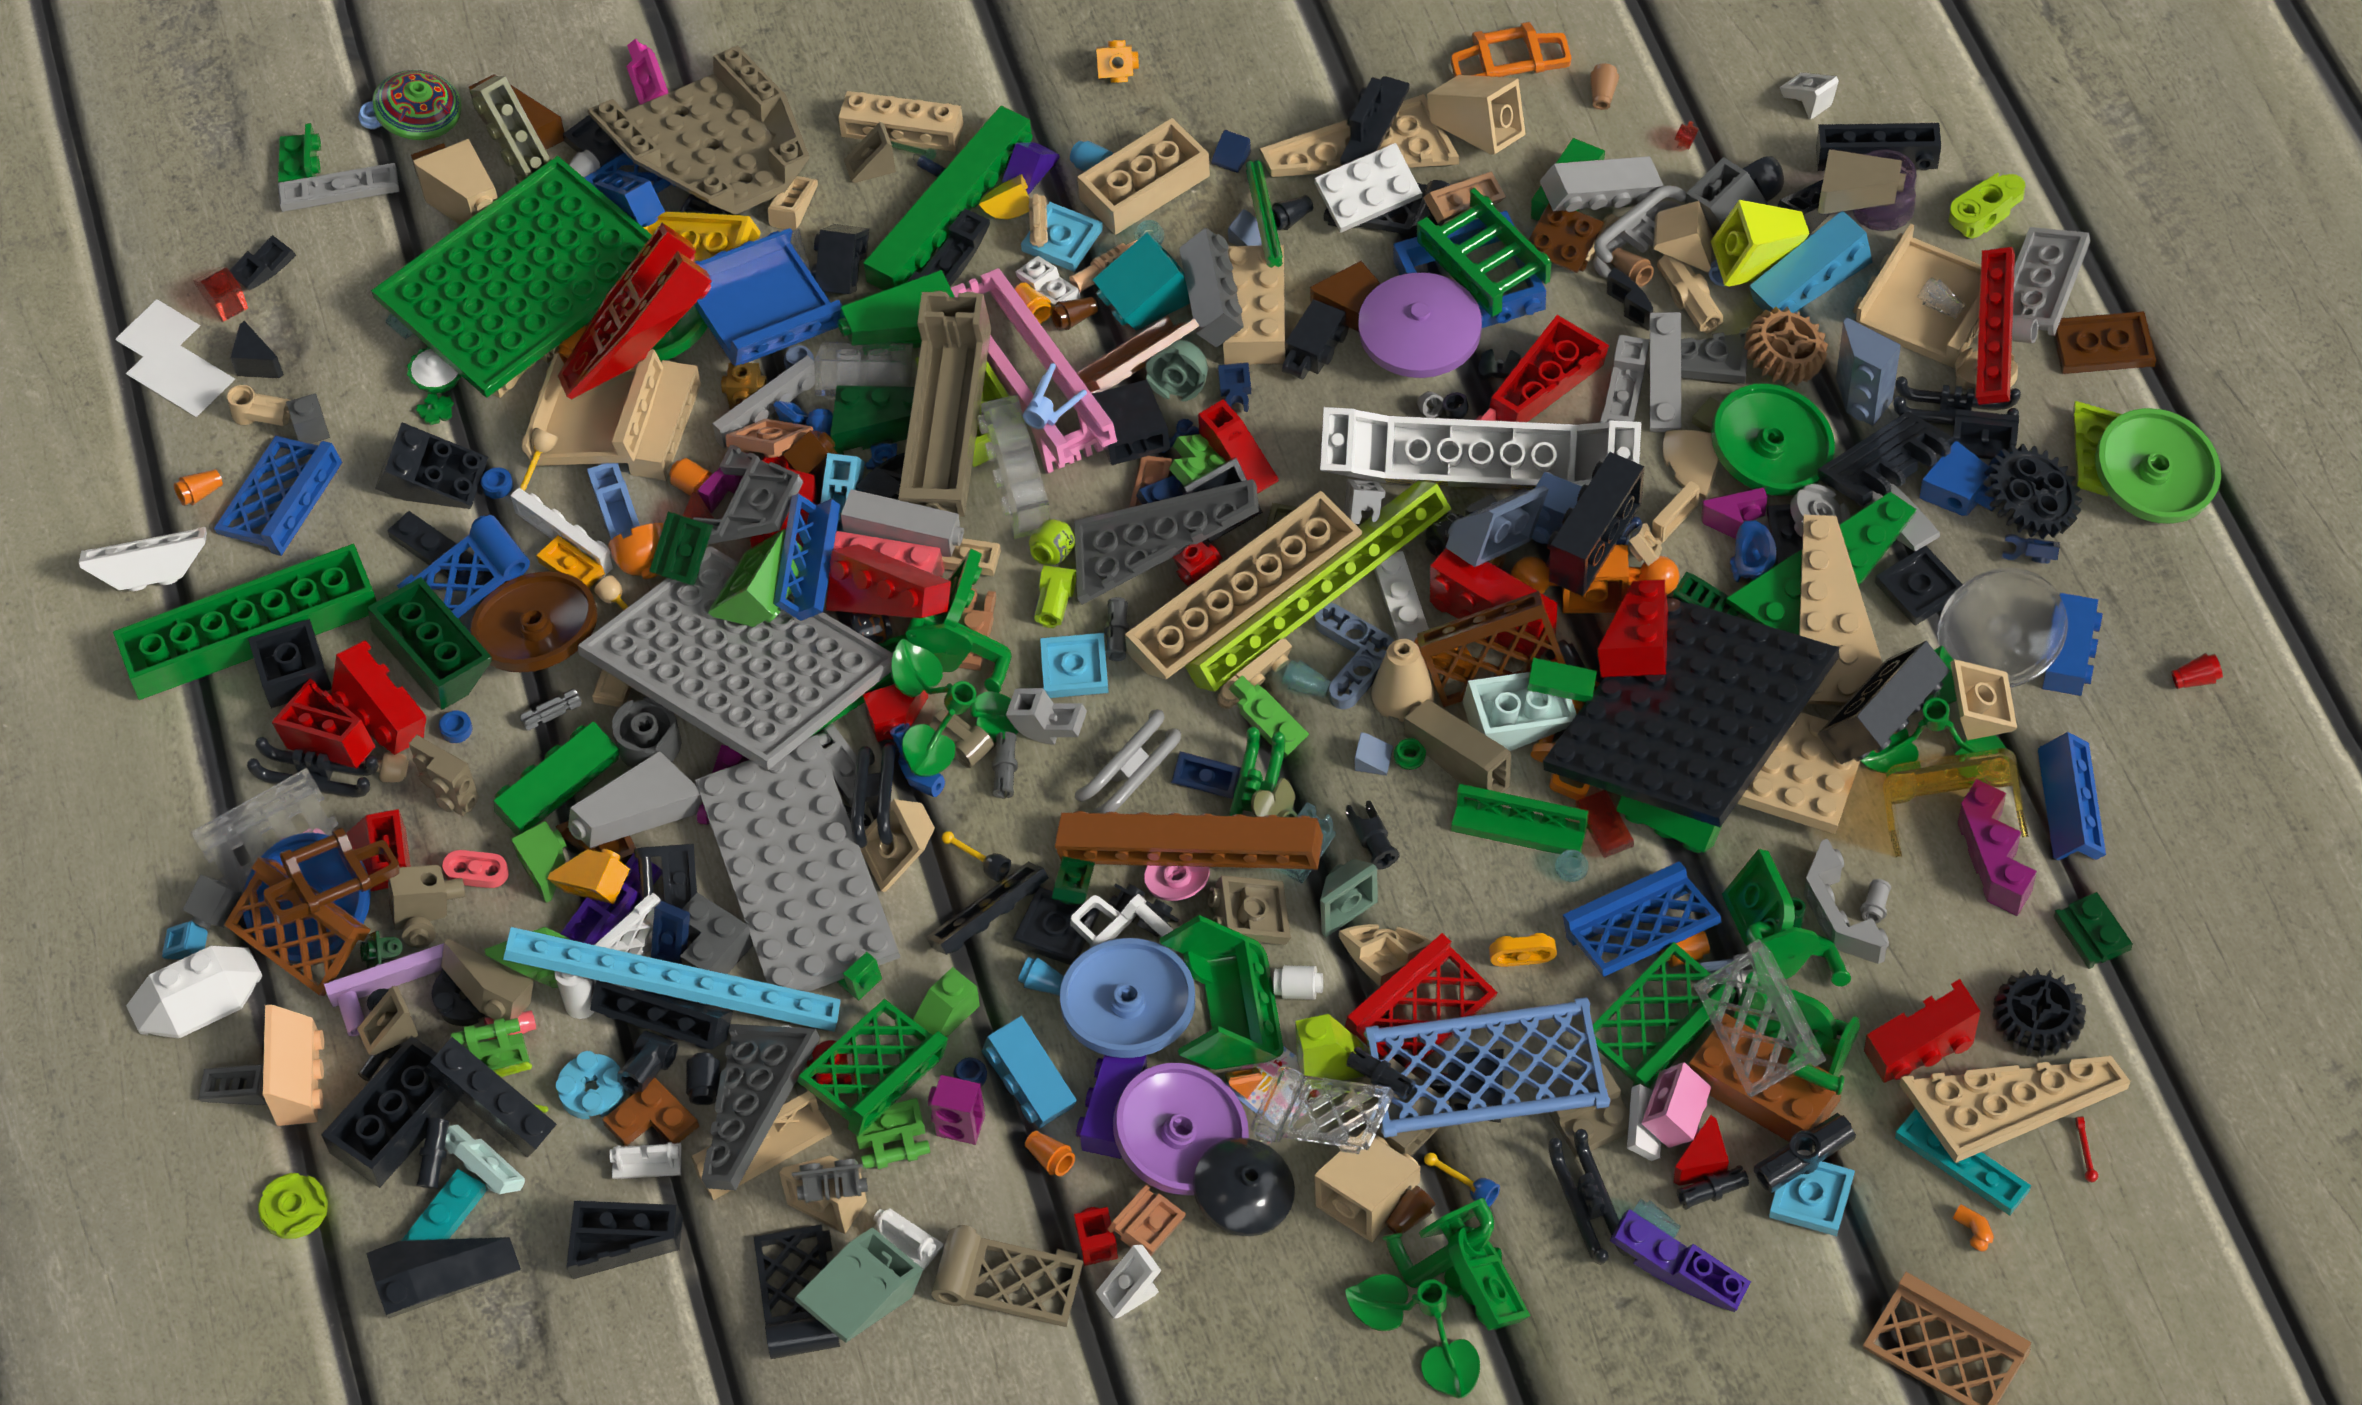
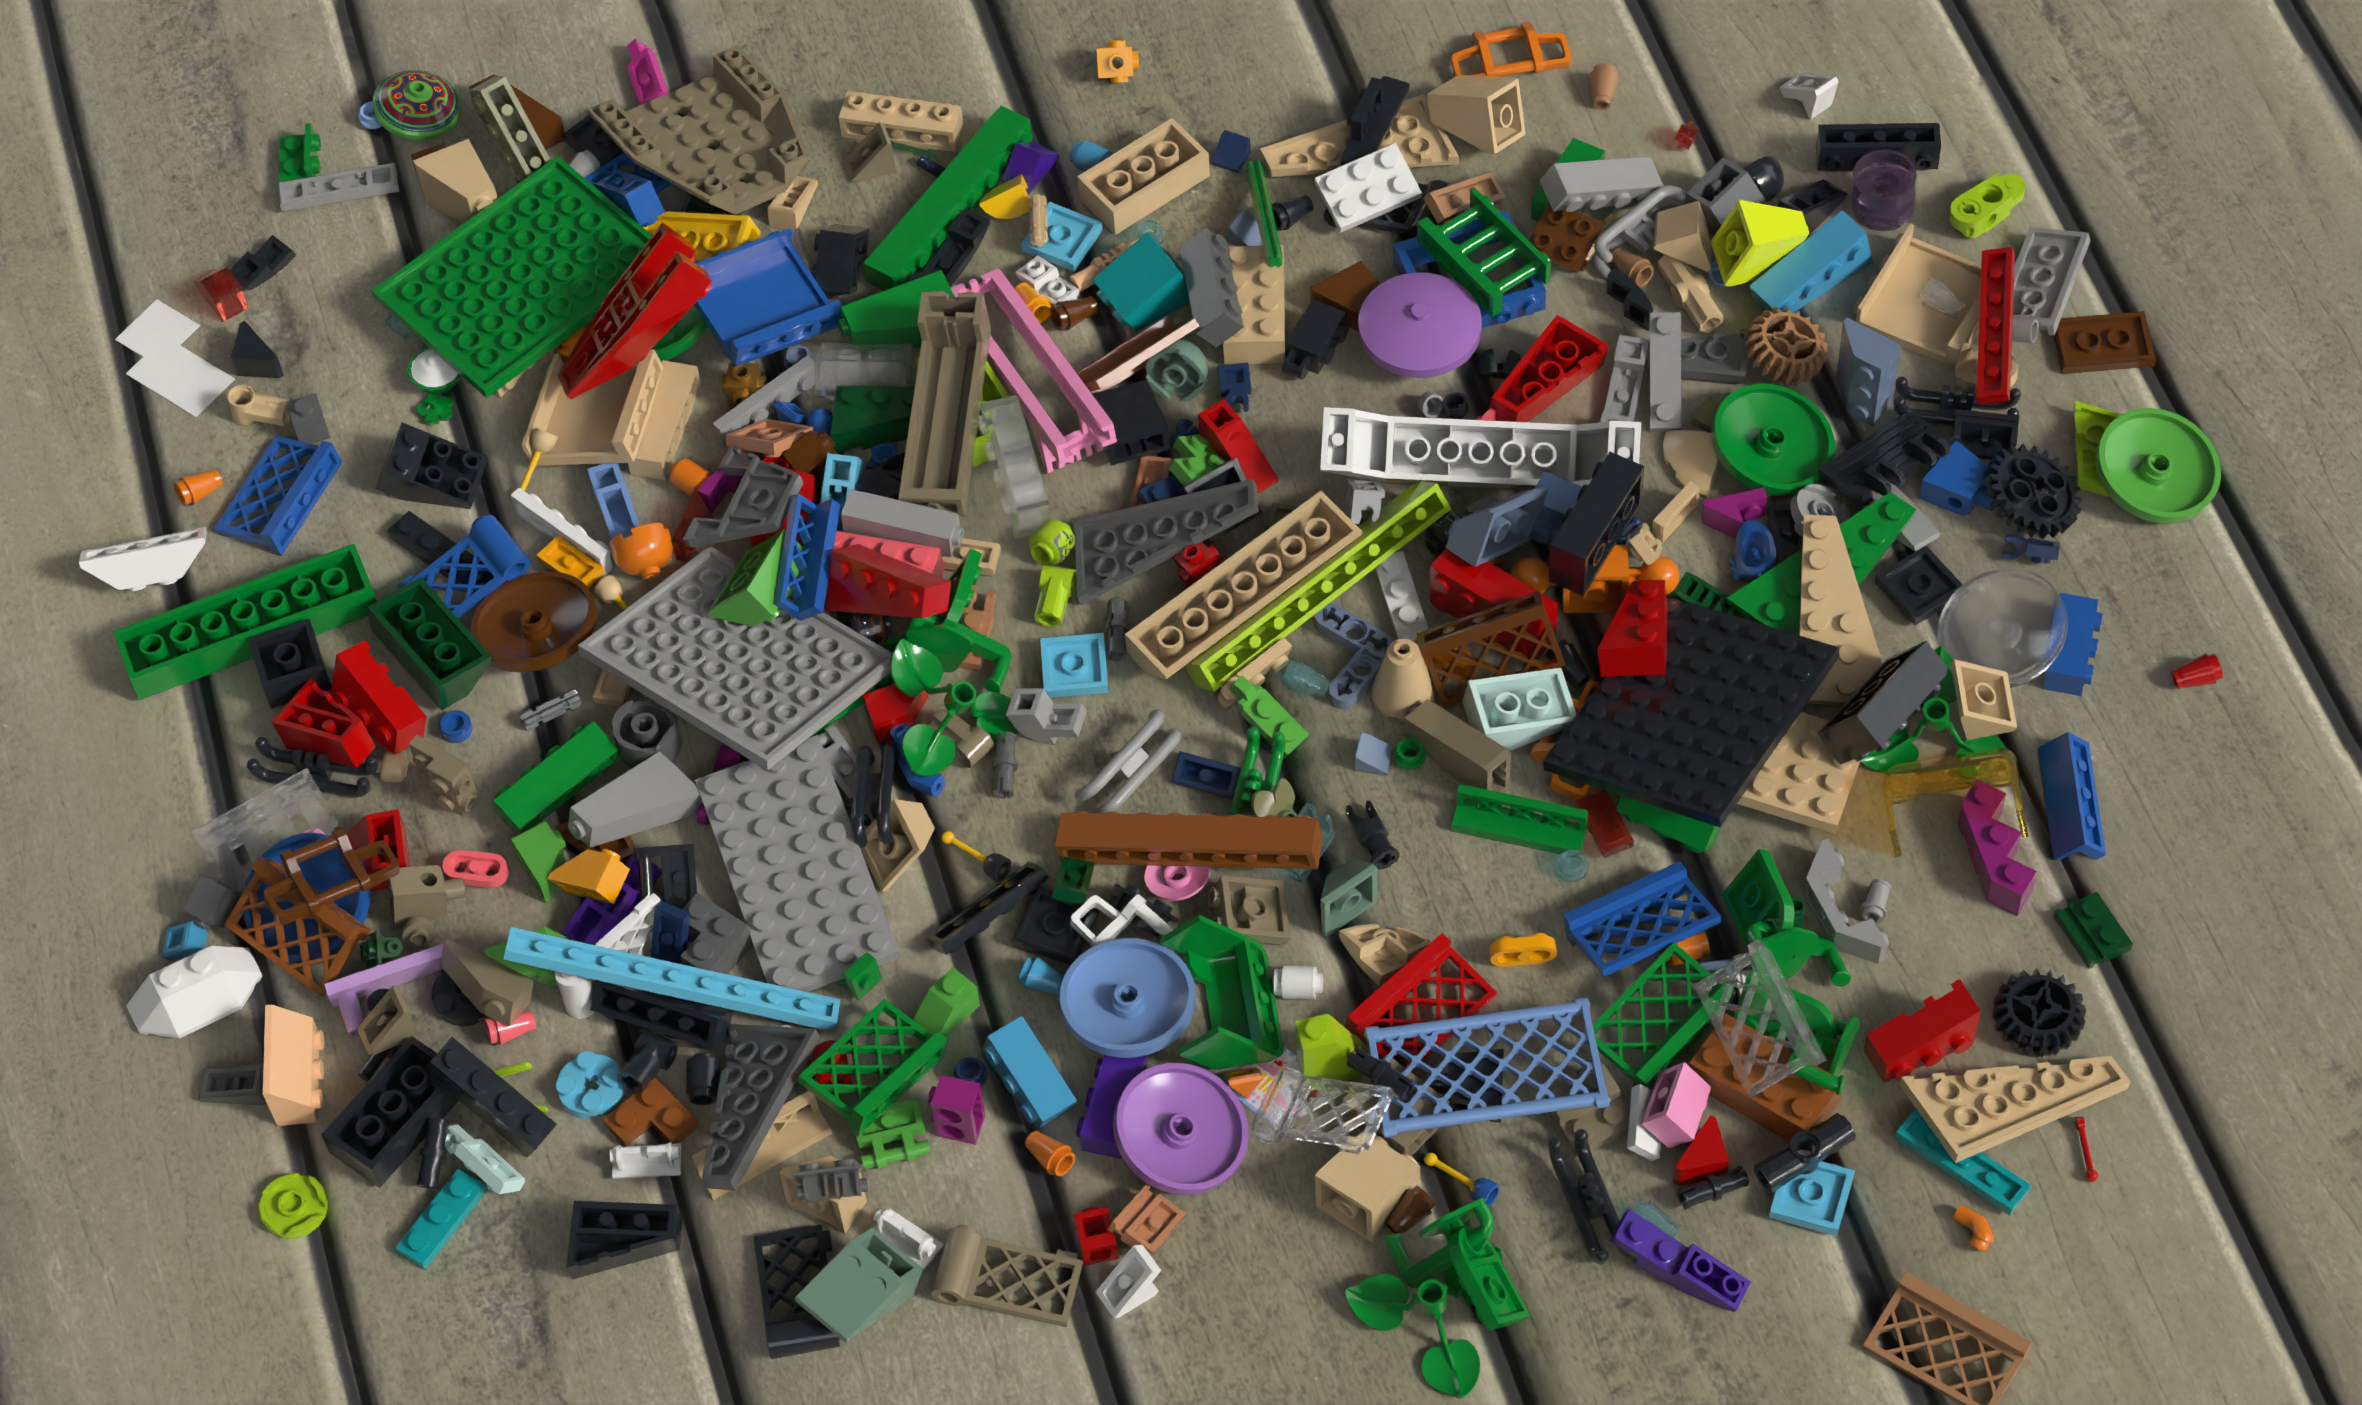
(429, 1270): black wedge -> none
(497, 483): blue tile -> none
(498, 1052): bright green plate -> none
(681, 548): dark green plate -> none
(1041, 408): light blue plant -> none
(1233, 1200): black dish -> none
(1561, 680): green tile -> none
(1859, 182): dark tan slope -> none

